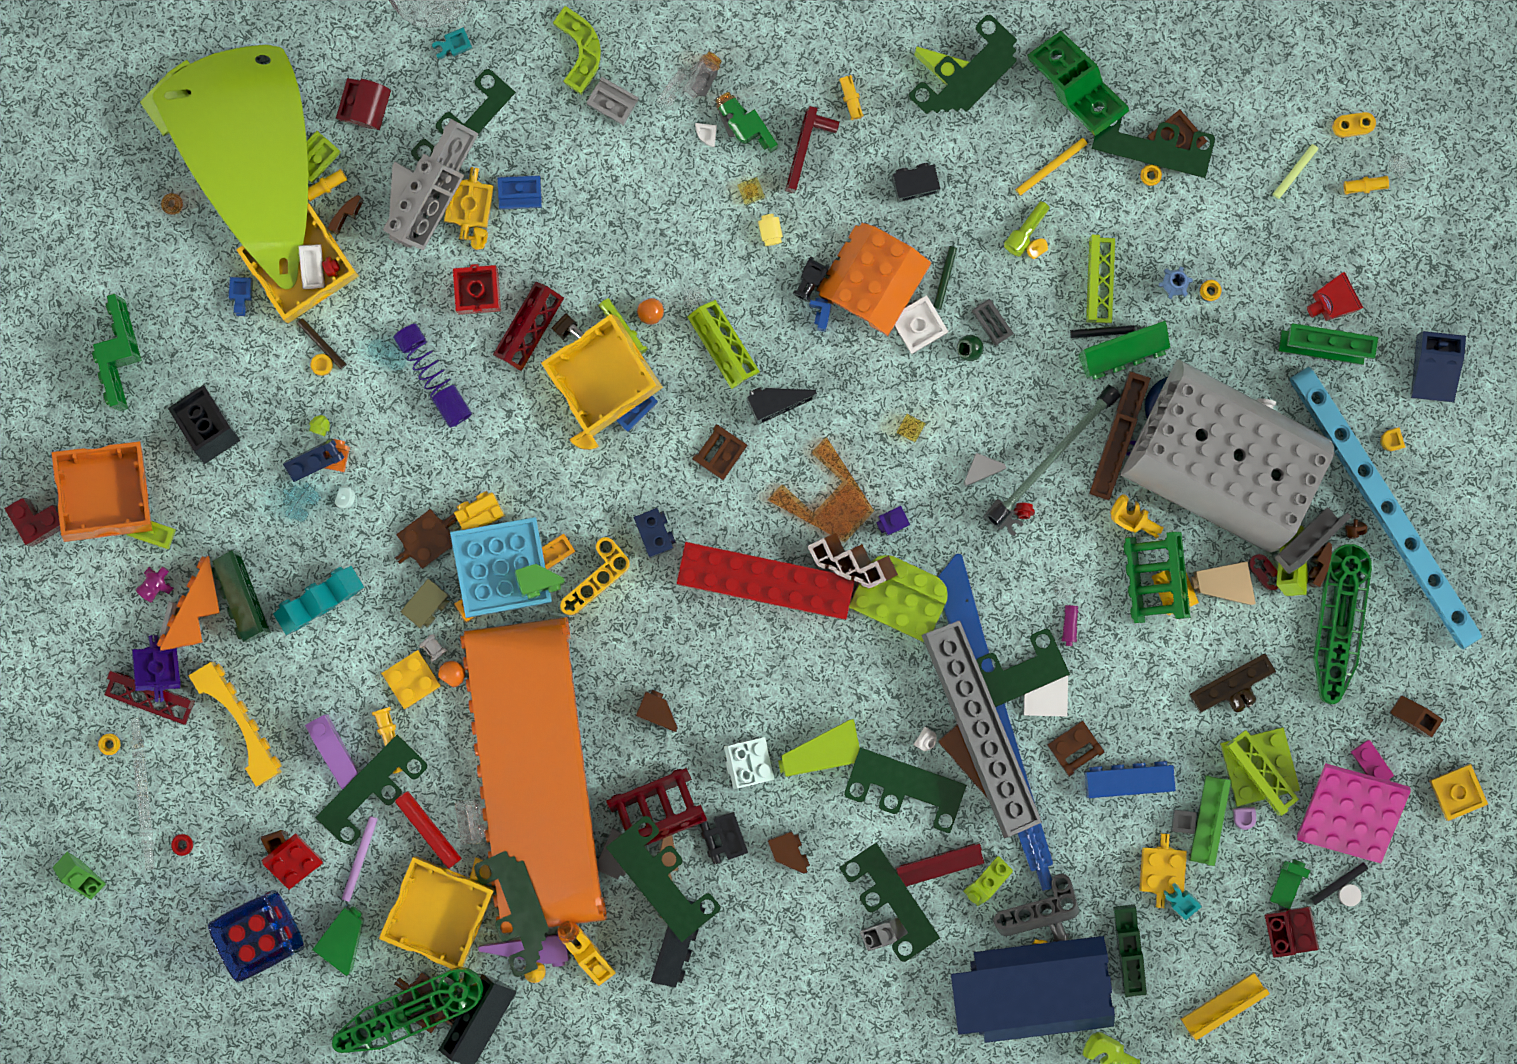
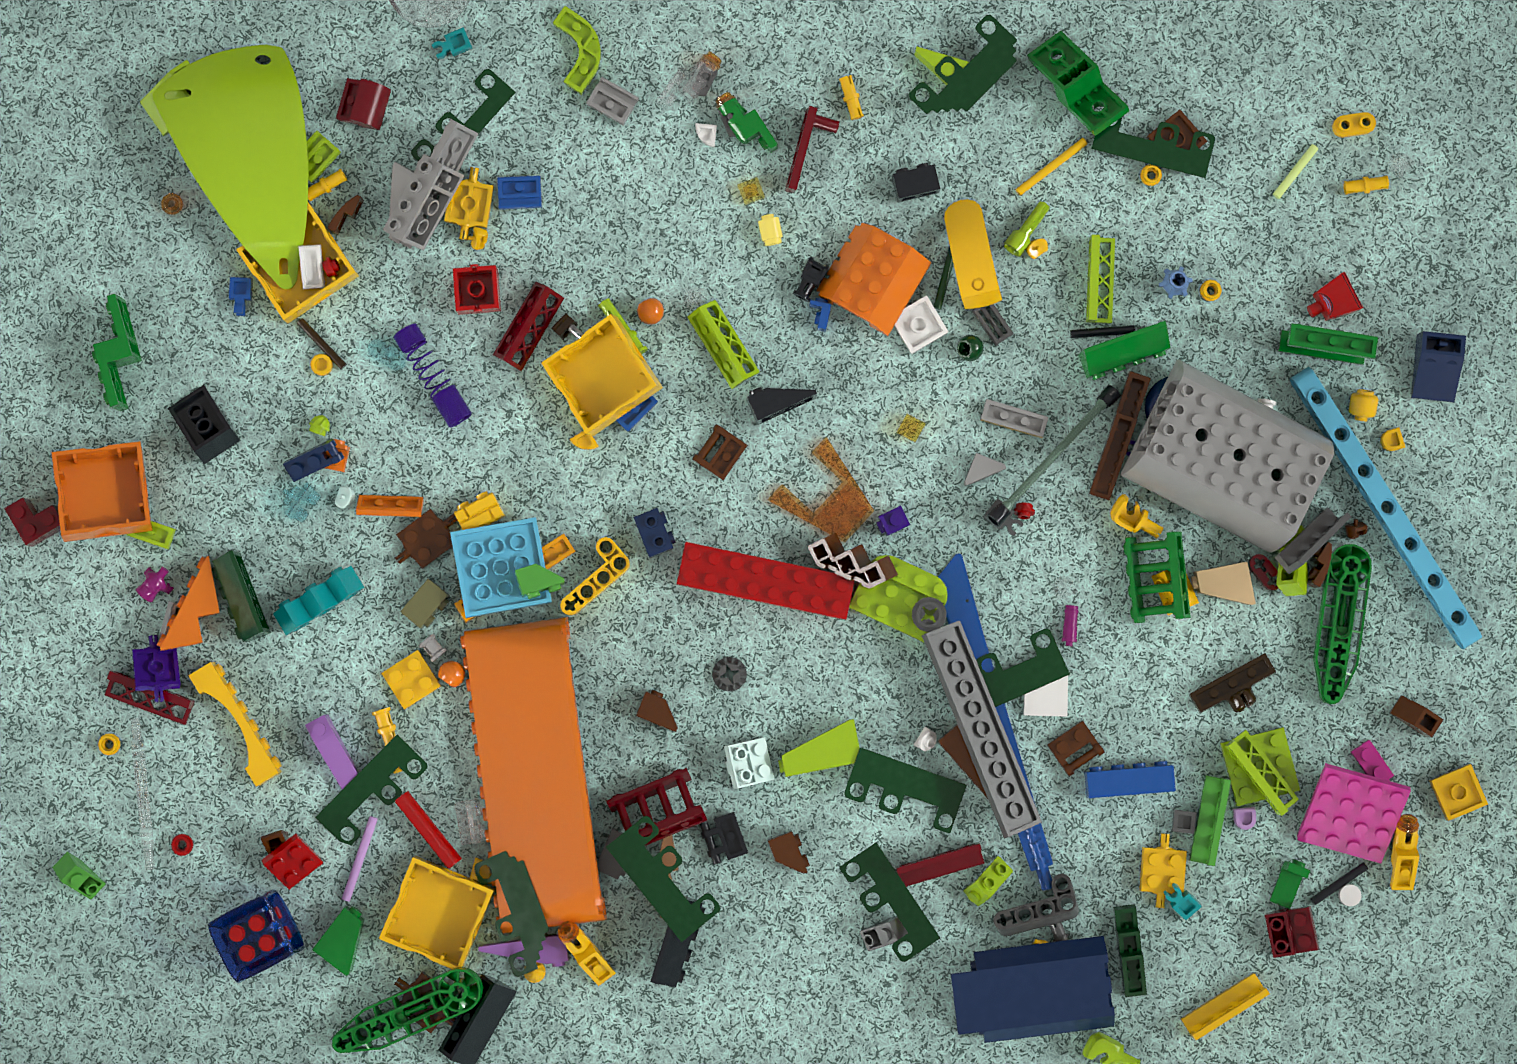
(389, 505): none -> orange tile
(720, 669): none -> dark grey gear
(939, 615): none -> dark grey gear
(971, 254): none -> yellow piece
(1014, 418): none -> light grey plate
(1363, 404): none -> yellow head
(1405, 853): none -> yellow plate

